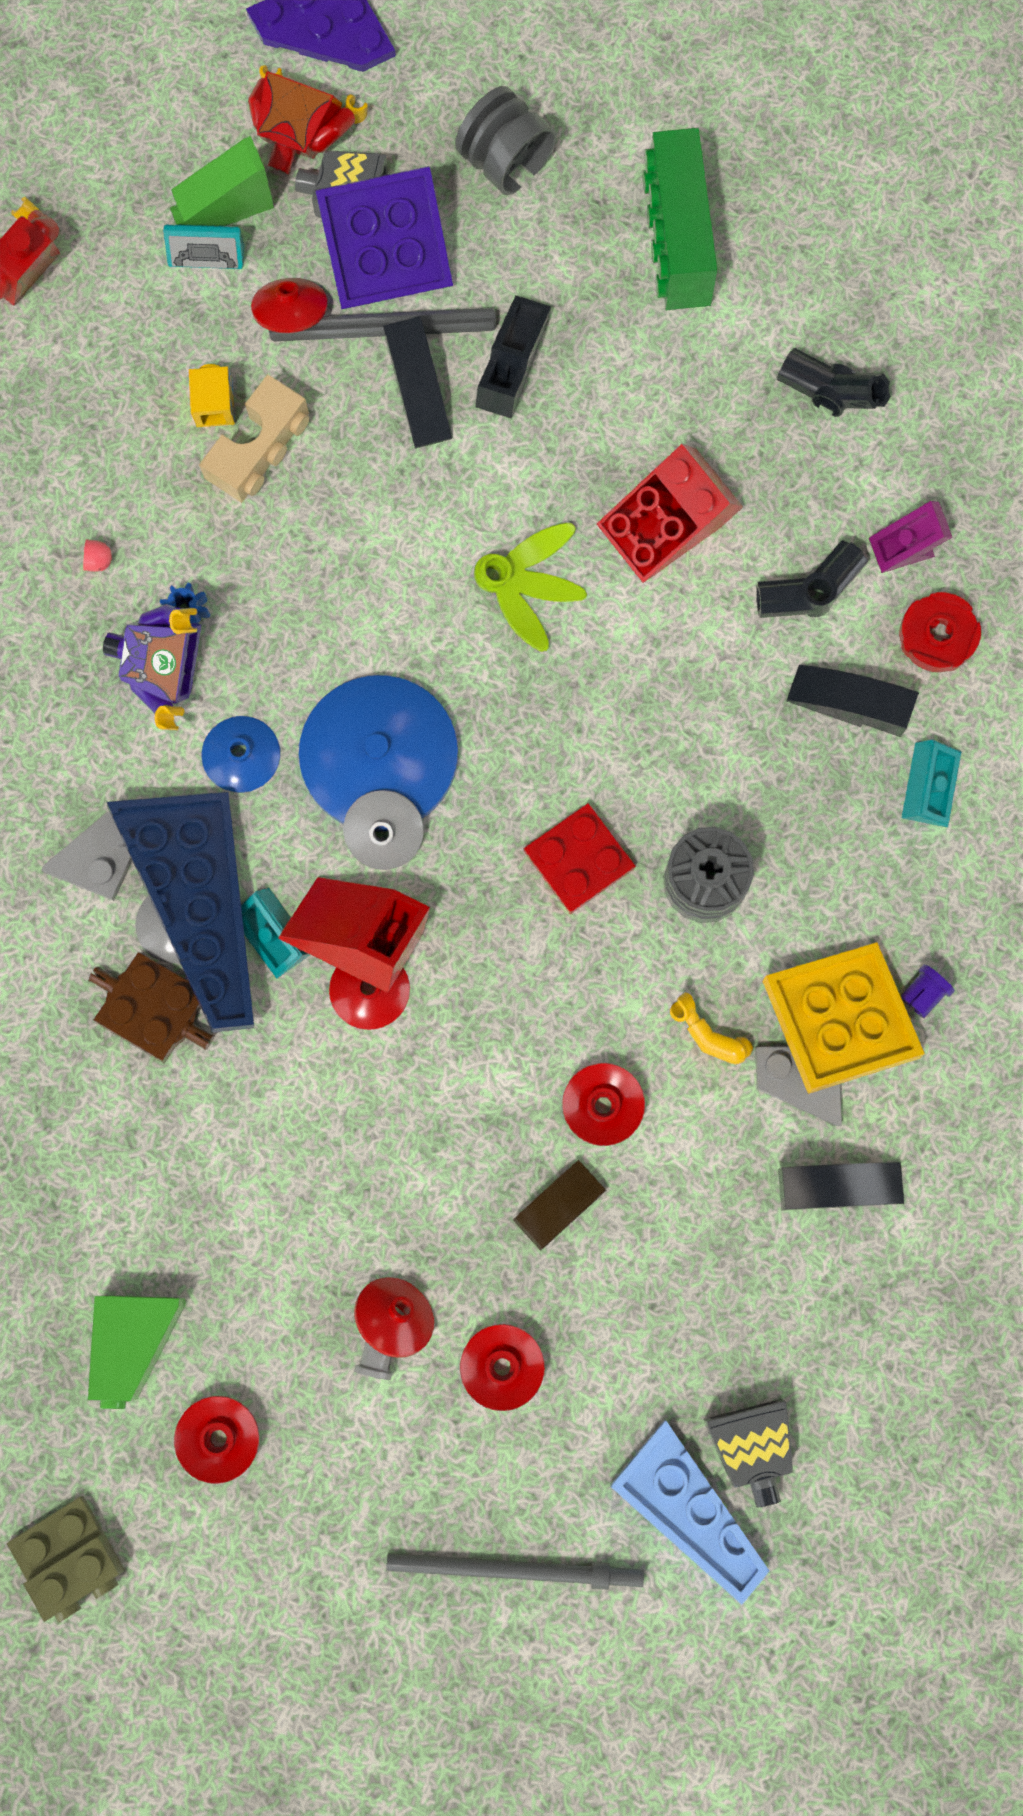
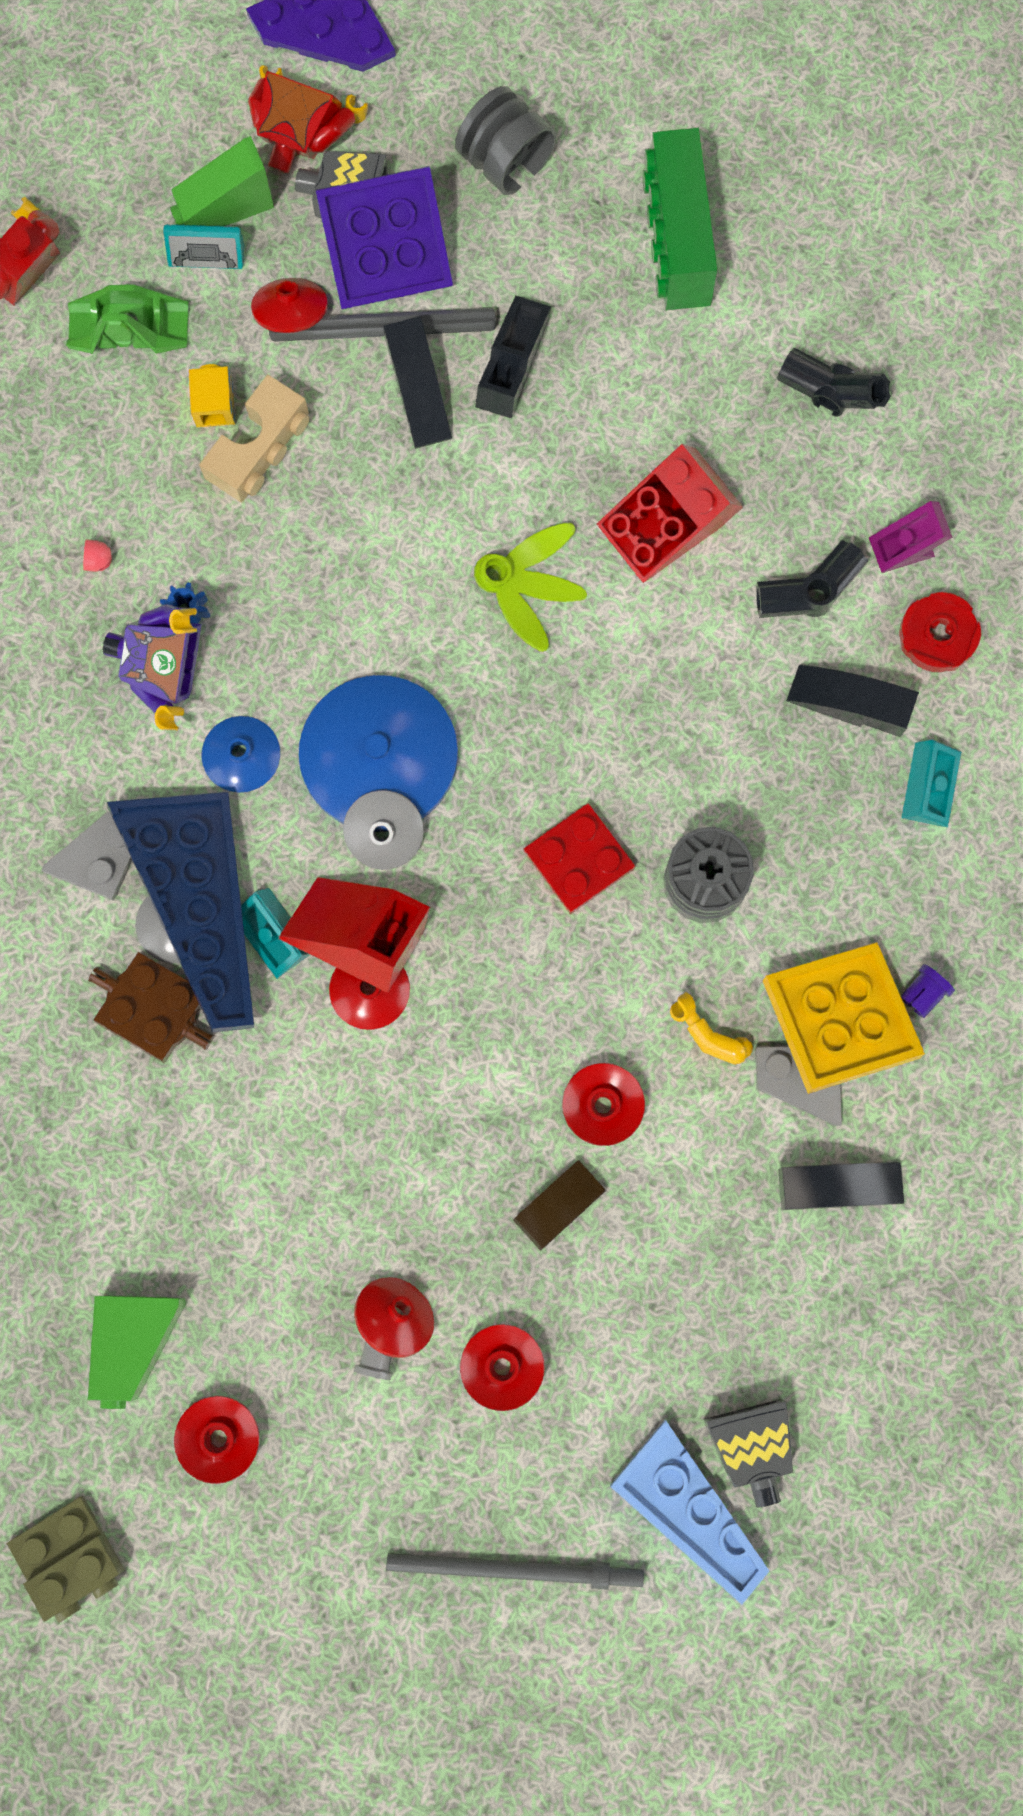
(103, 320): none -> bright green piece

